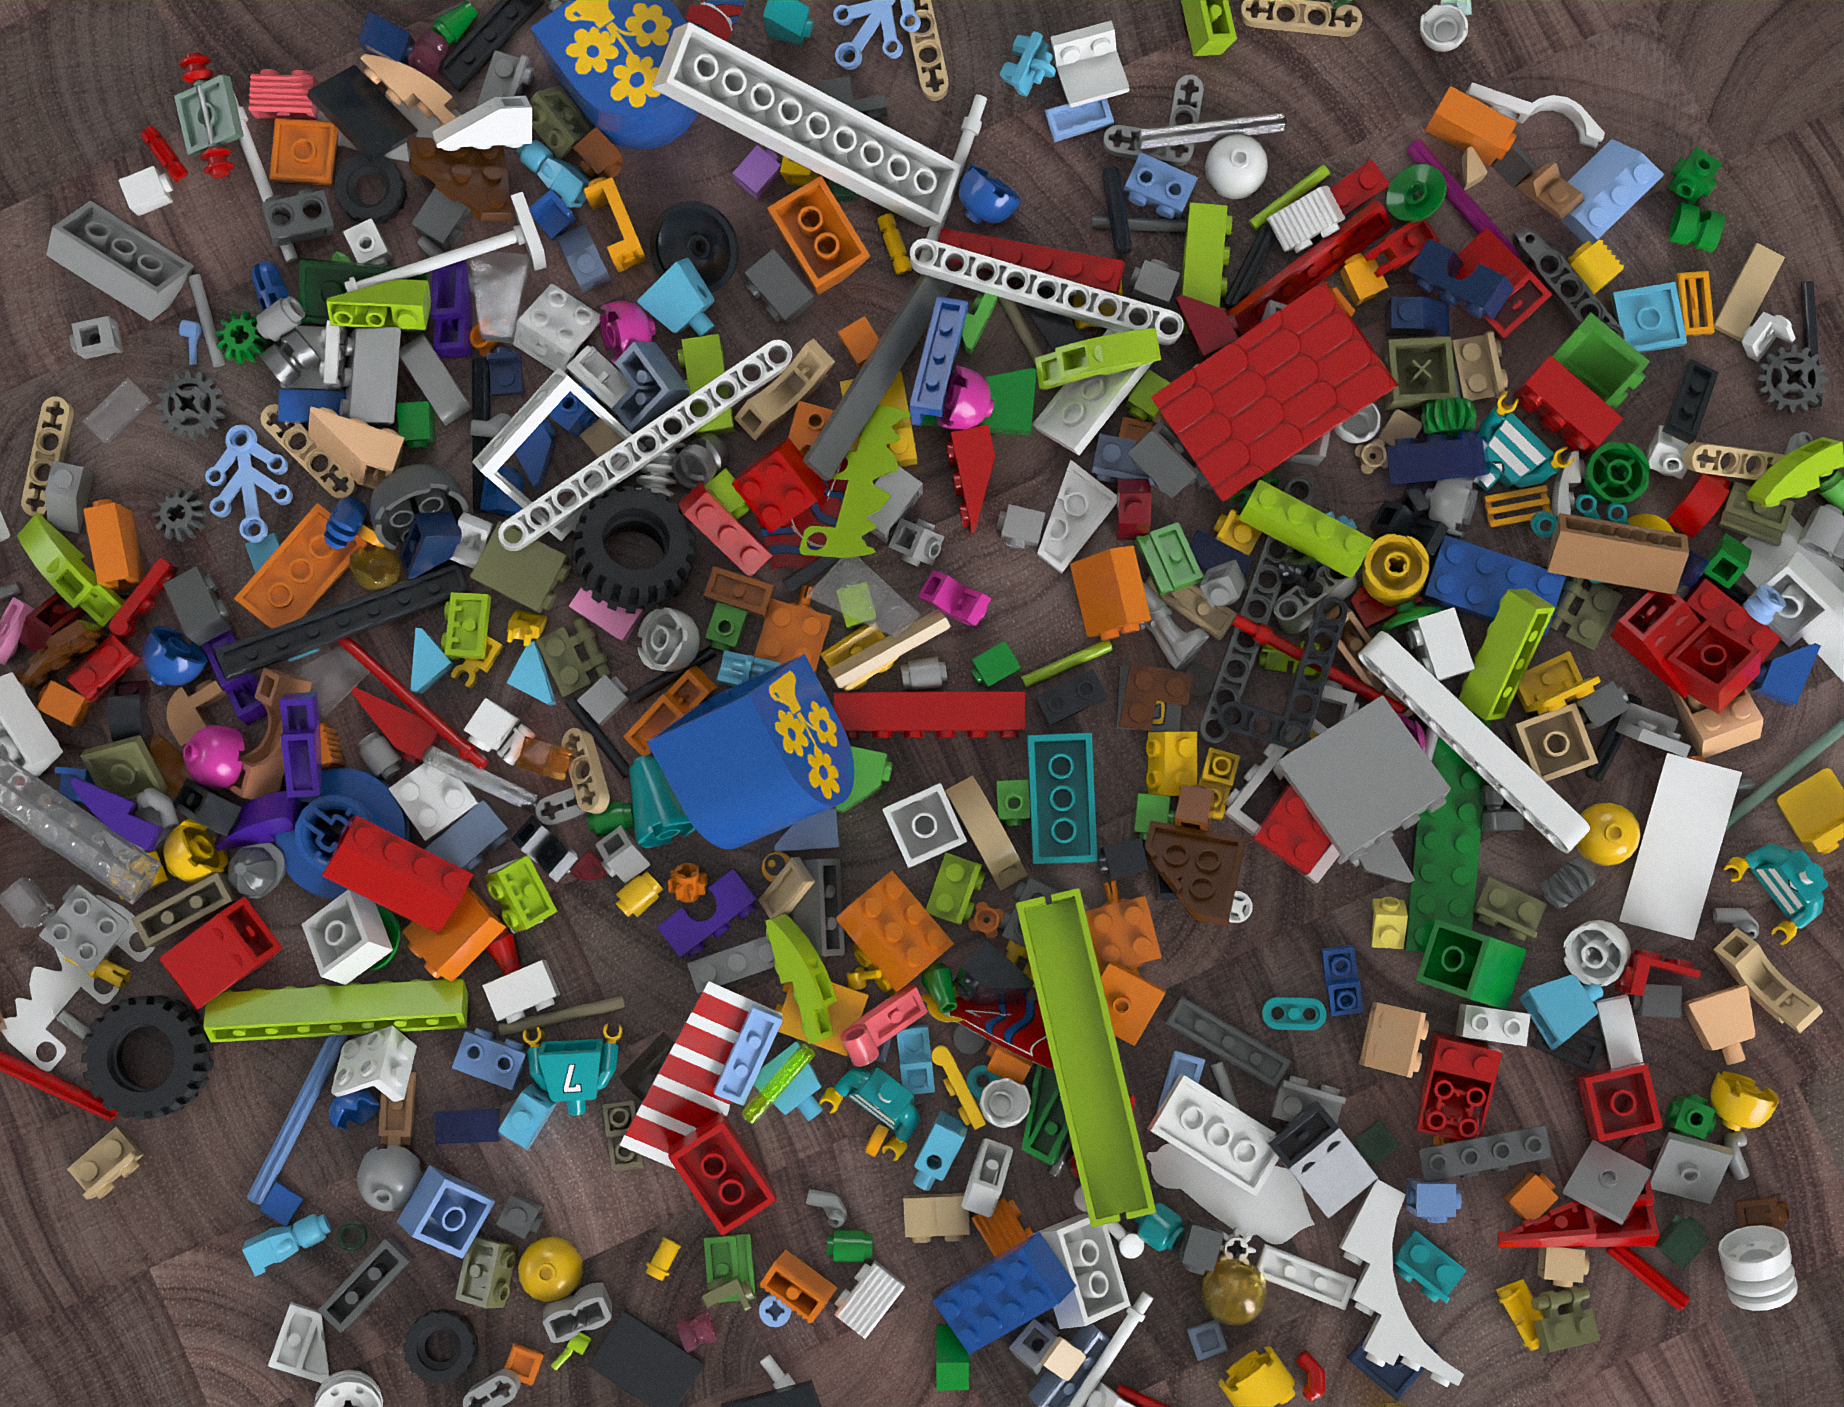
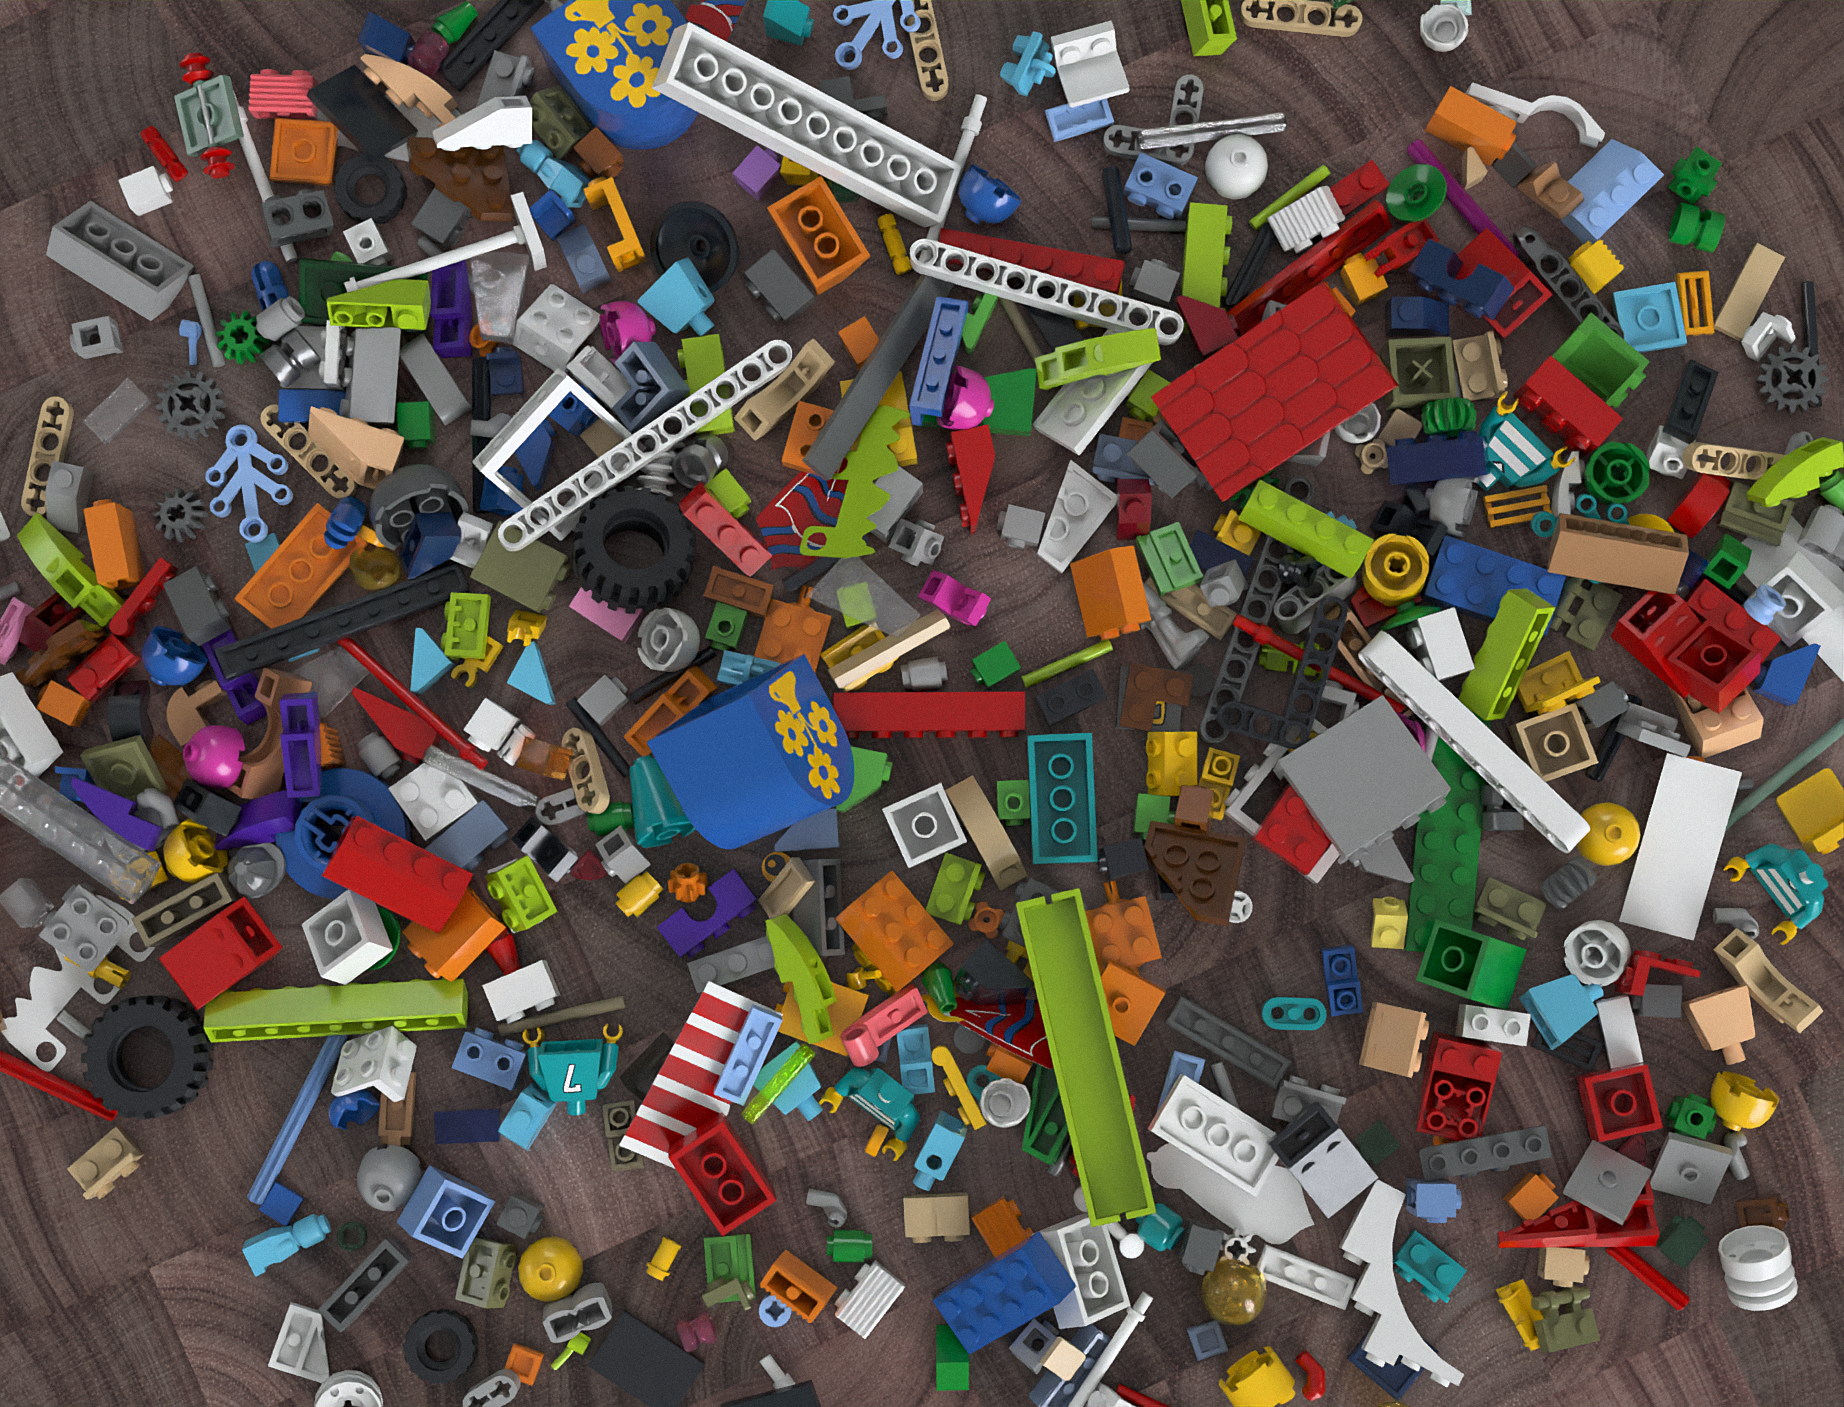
(565, 662): olive plate -> none
(779, 485): red brick -> none
(987, 1177): white brick -> none

